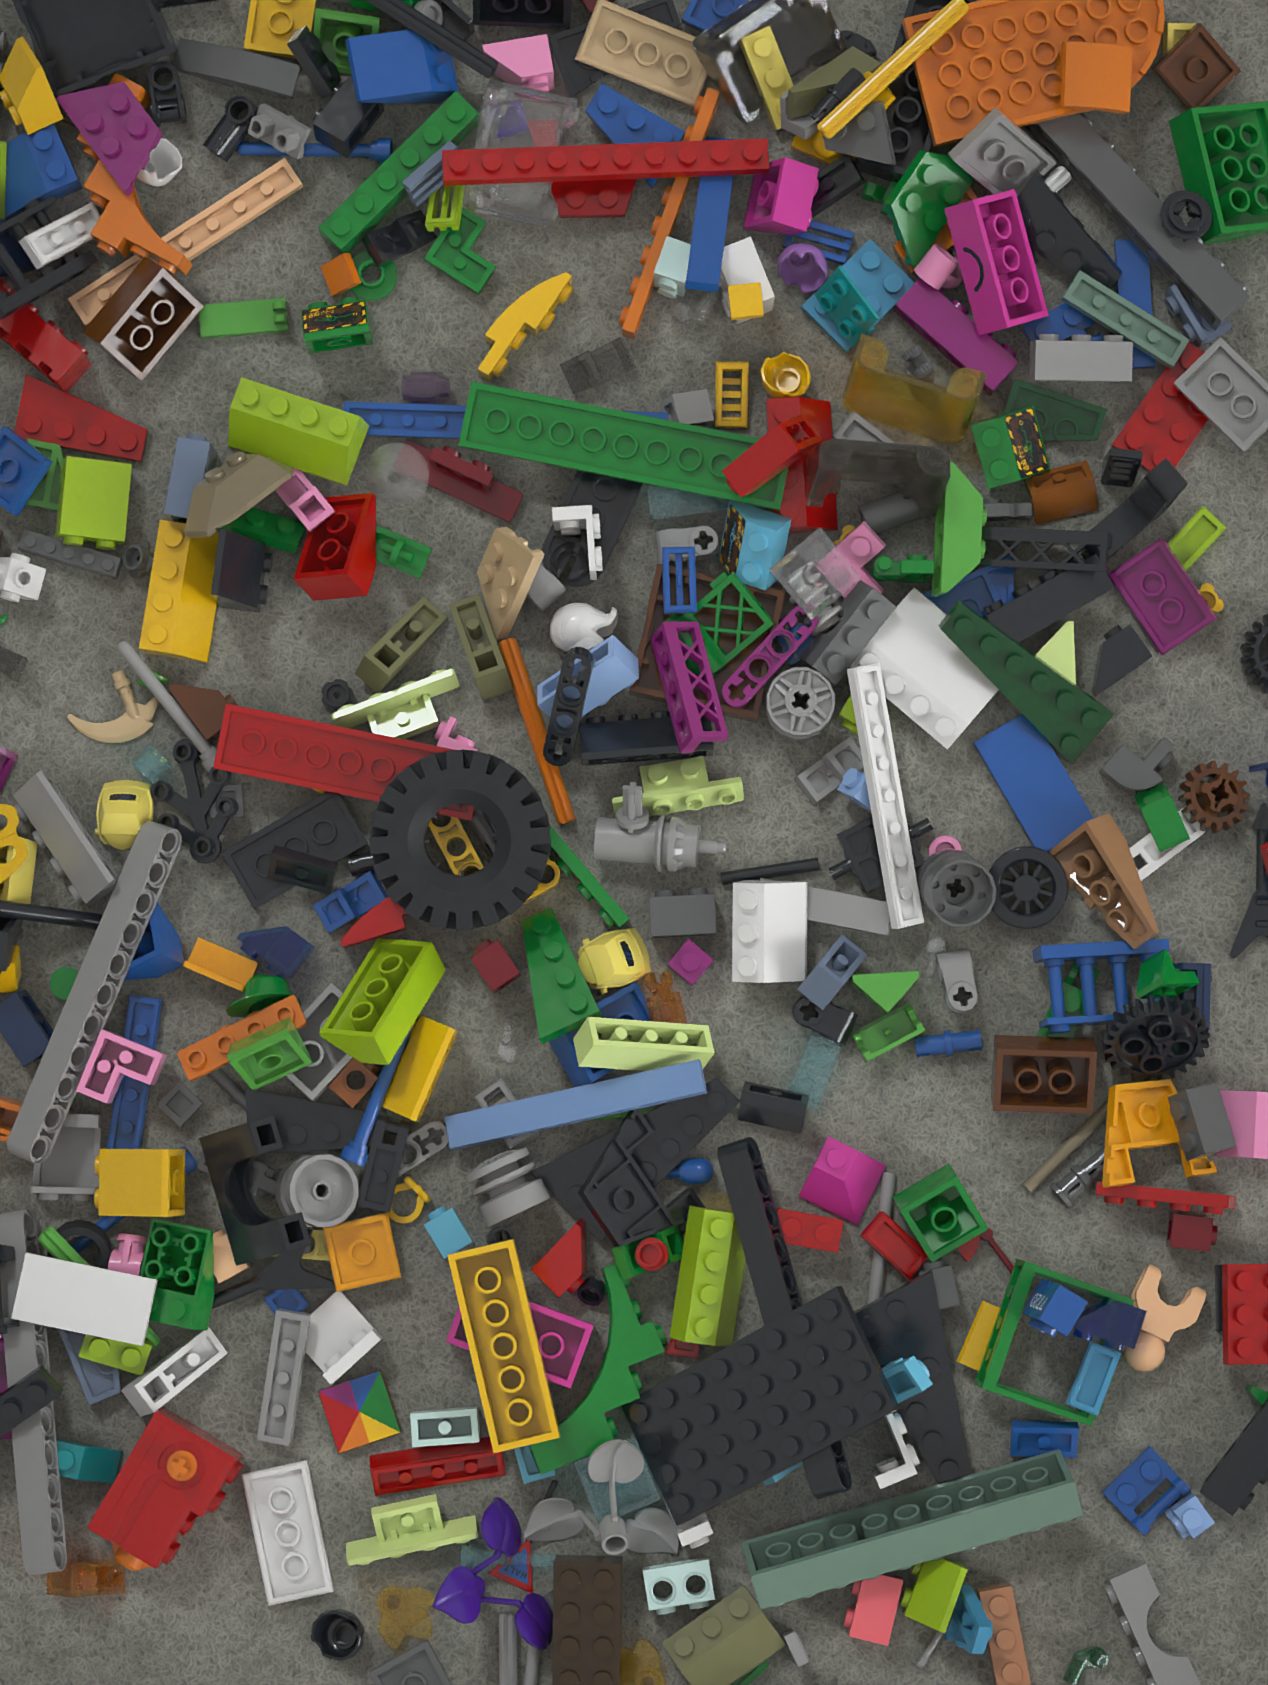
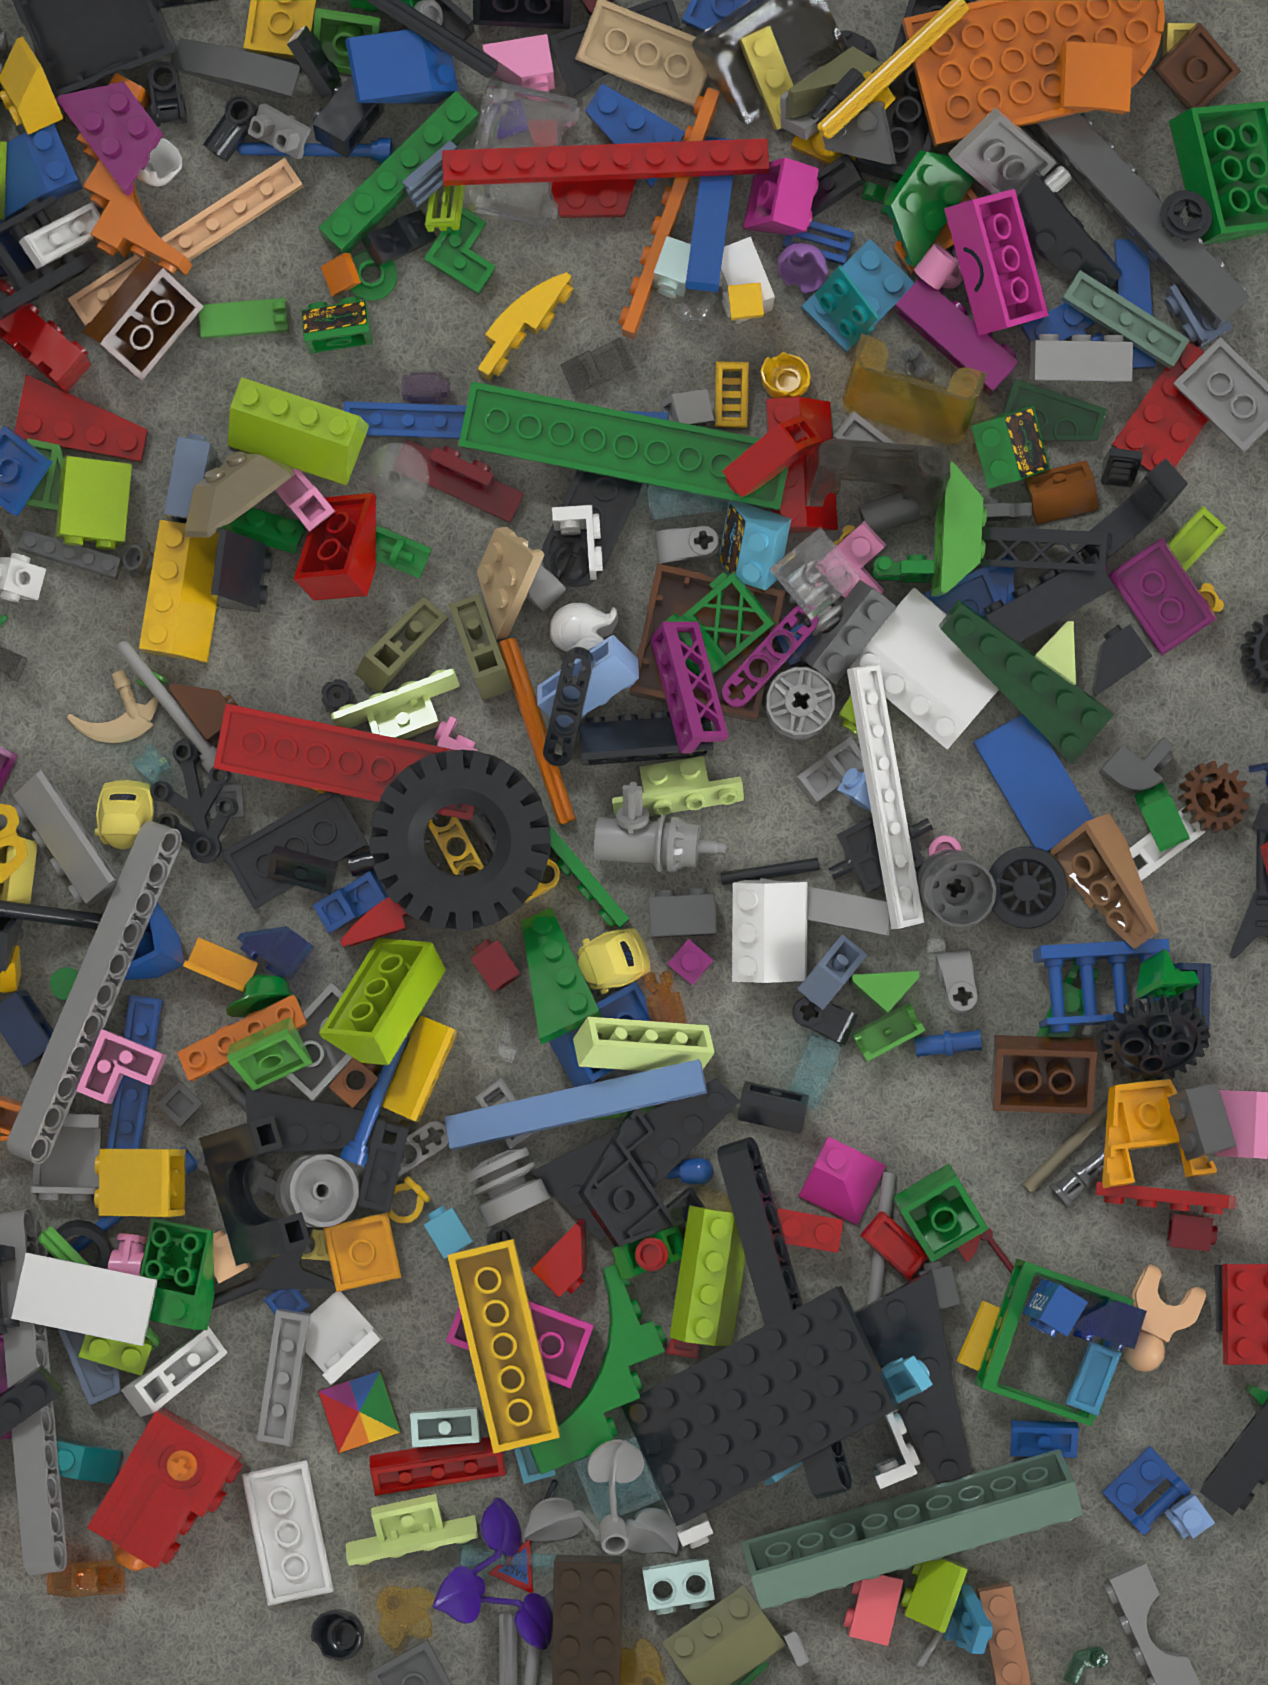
(589, 1297): black hinge -> none
(679, 608): blue tile -> none

